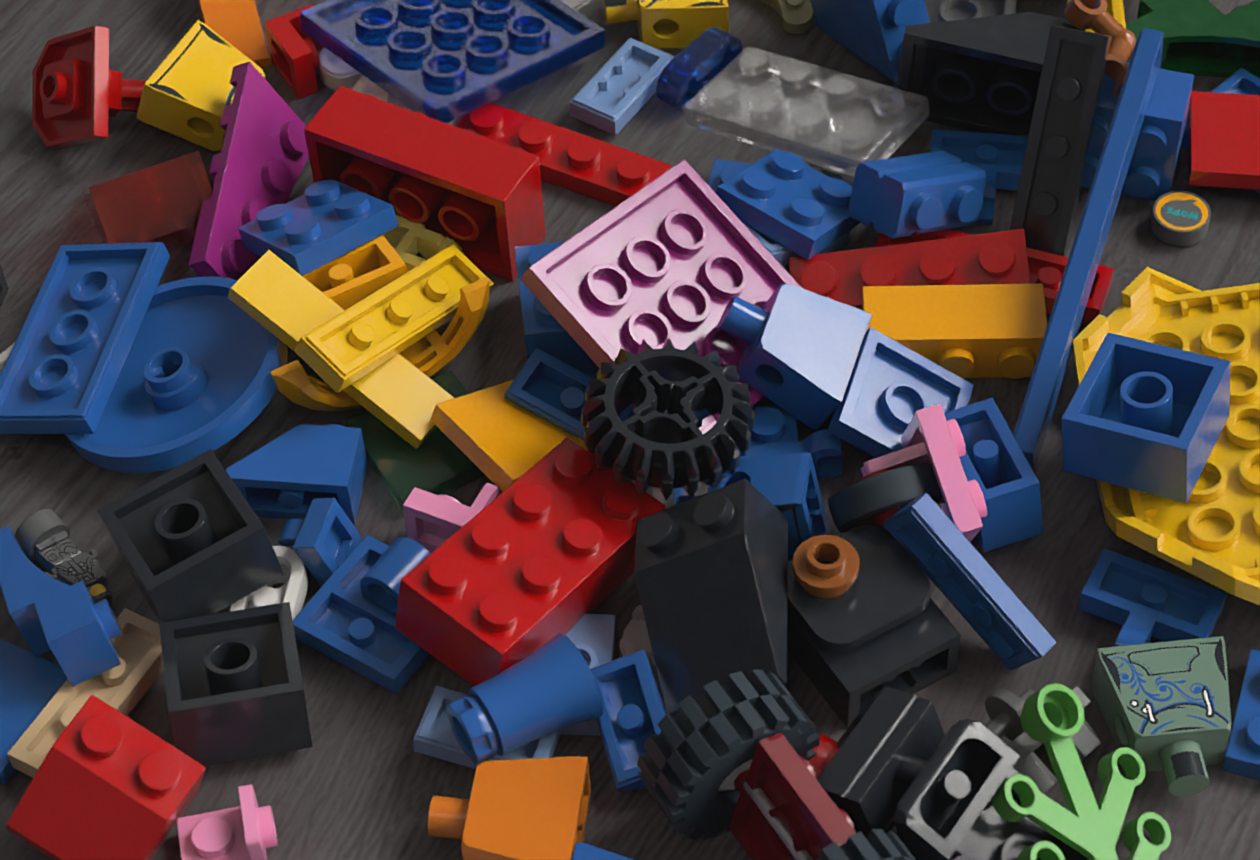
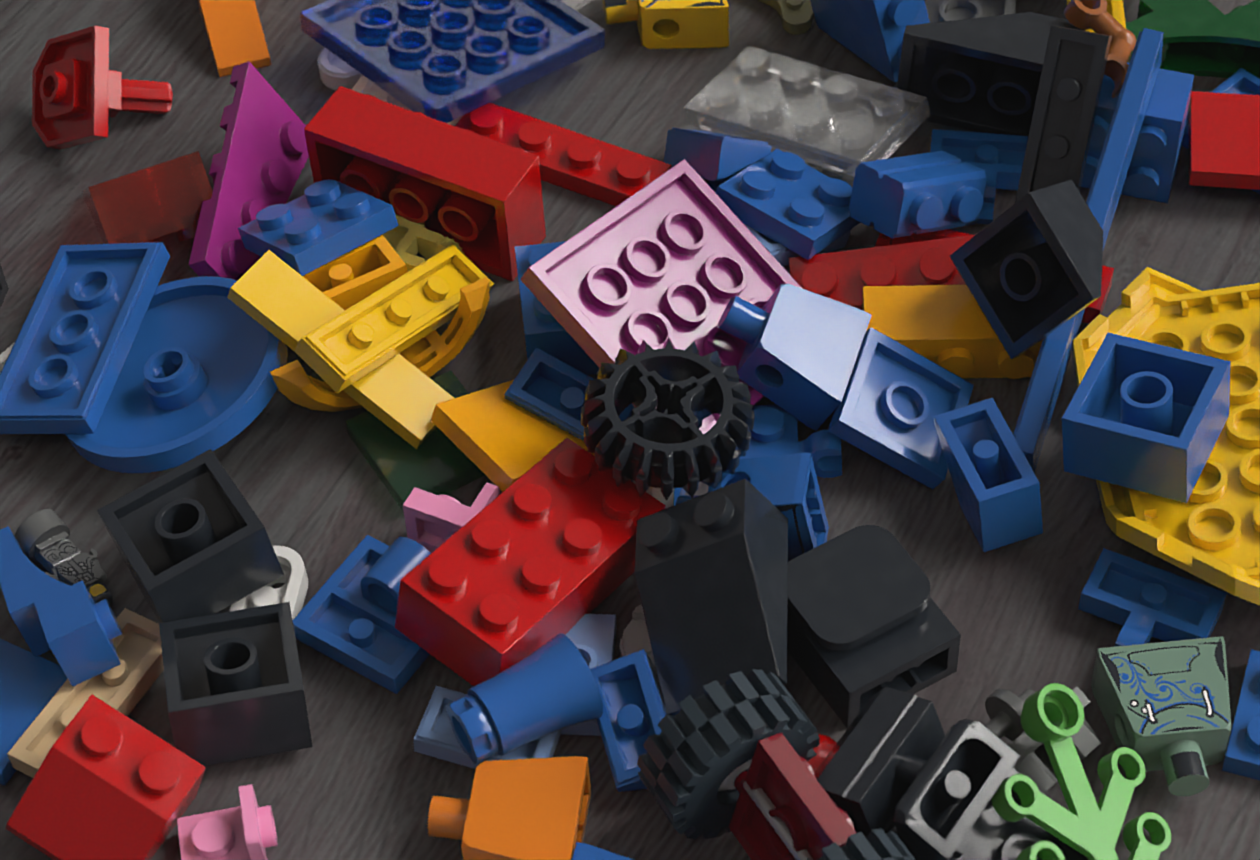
(193, 88): yellow torso -> none
(294, 52): red bracket -> none
(302, 467): blue slope -> none
(321, 538): blue tile -> none
(620, 87): medium blue plate -> none
(696, 66): clear blue beam -> none
(713, 153): none -> blue slope
(826, 579): dark orange plate -> none
(924, 465): plate -> none
(969, 582): blue tile -> none
(1034, 265): none -> black slope
(1180, 218): dark grey tile -> none

